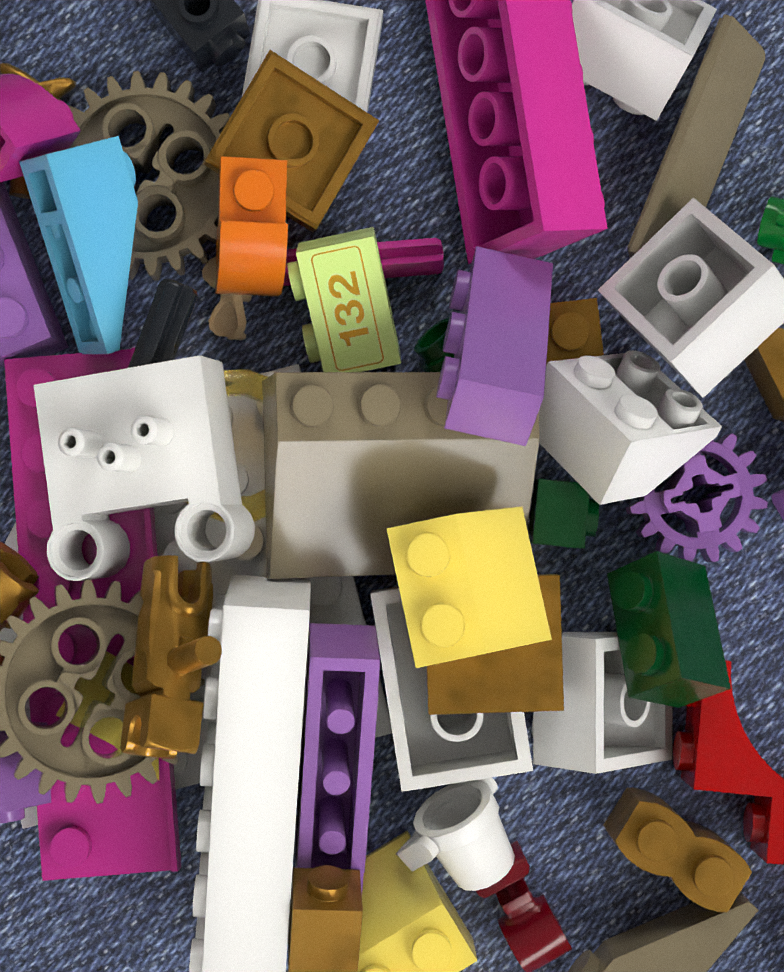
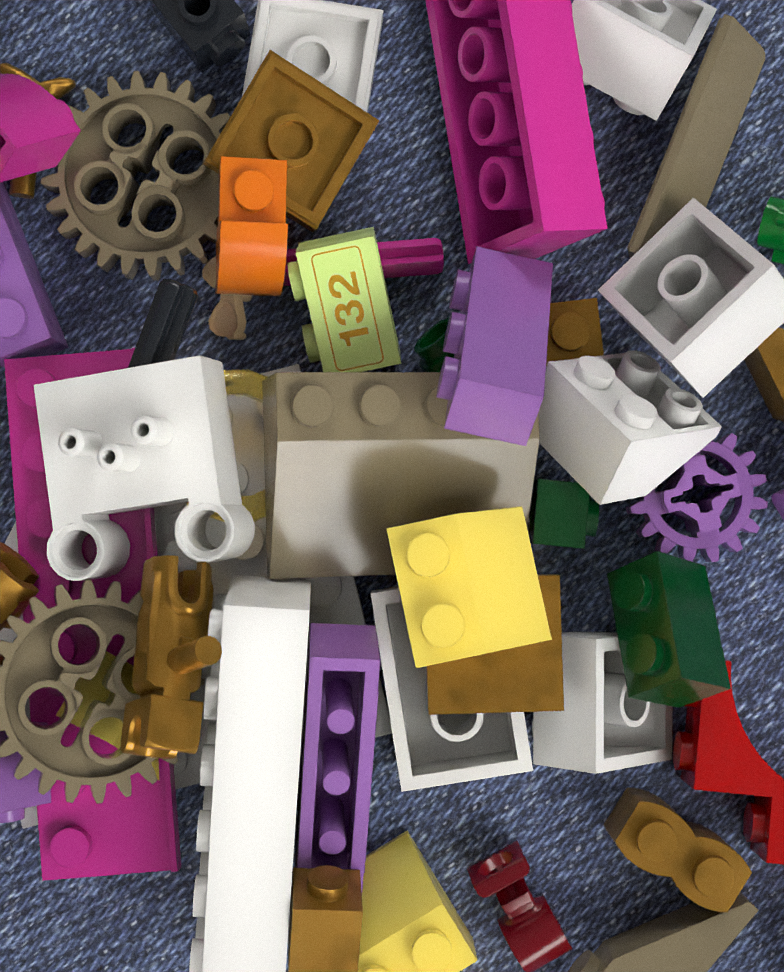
(88, 227): medium azure slope -> none
(464, 834): white piece -> none

